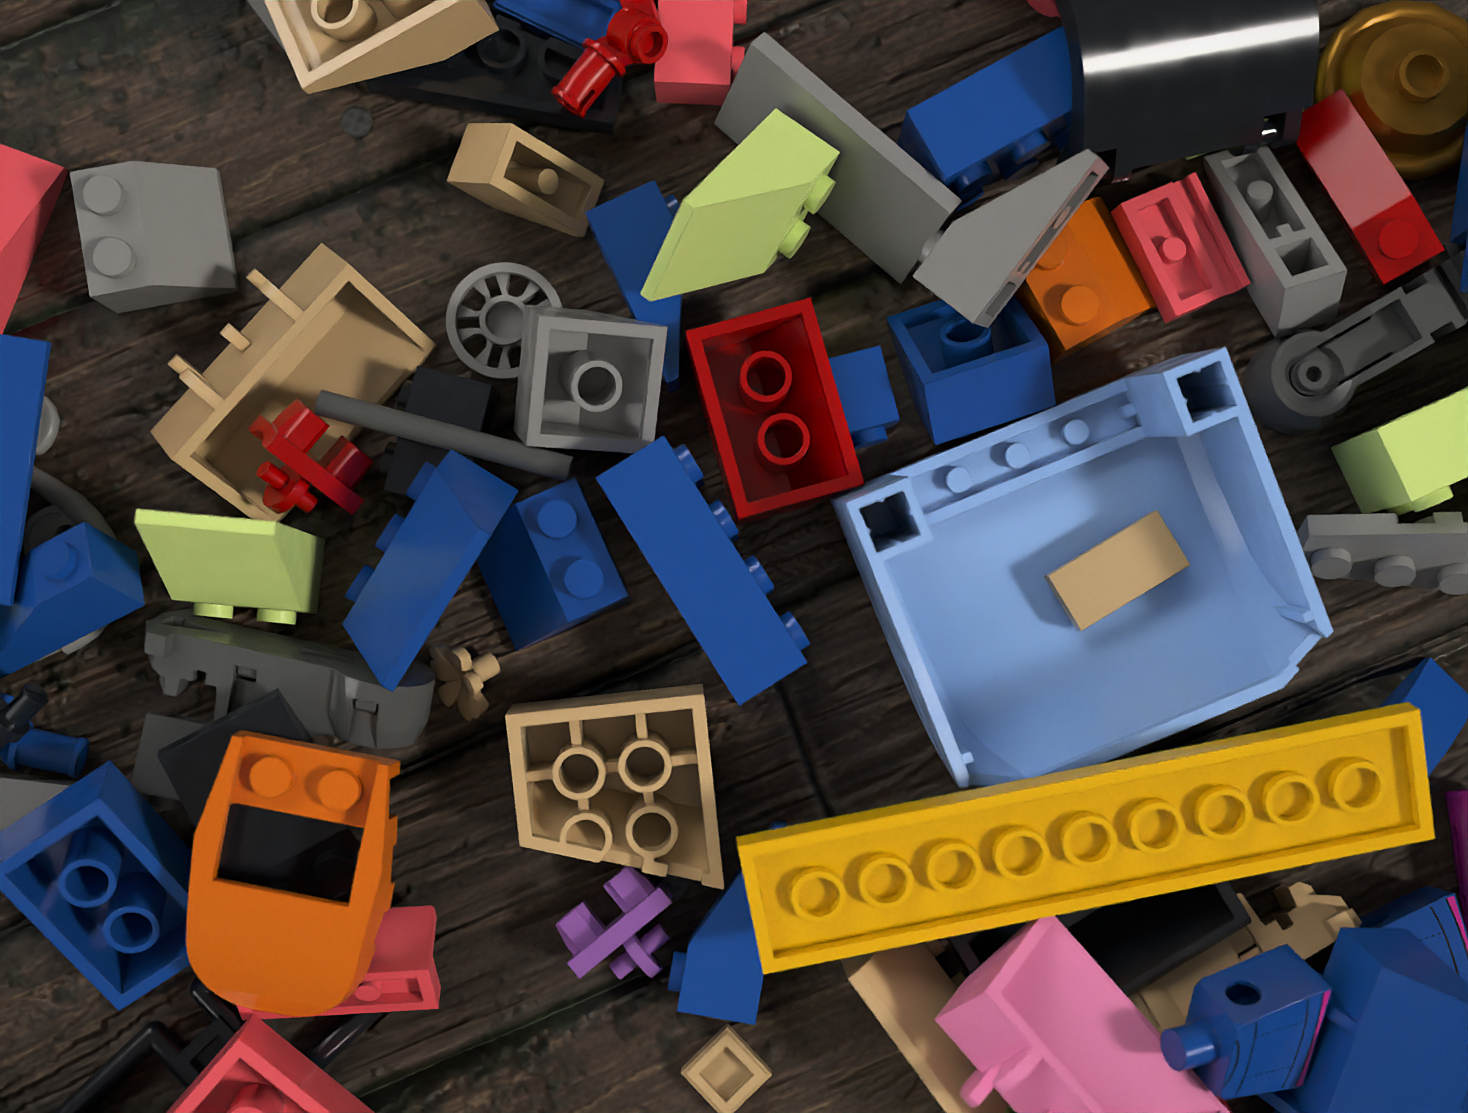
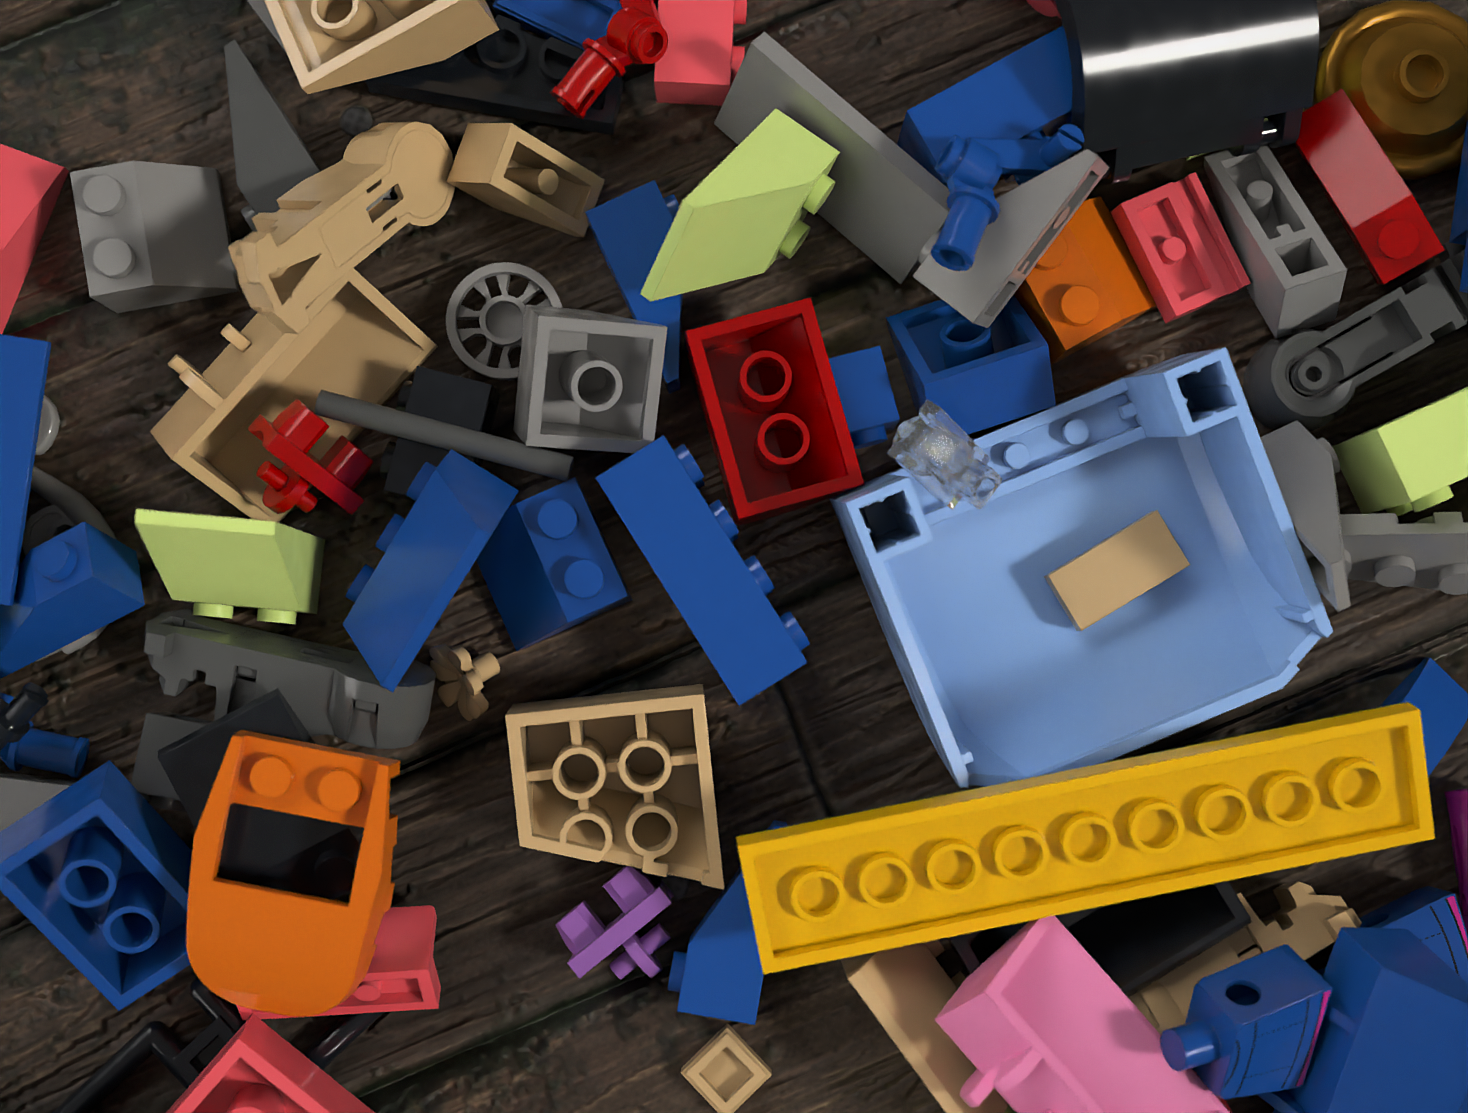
(265, 143): none -> dark grey slope
(341, 216): none -> tan piece
(944, 458): none -> clear hips
(972, 171): none -> blue pin
(1307, 483): none -> light grey slope

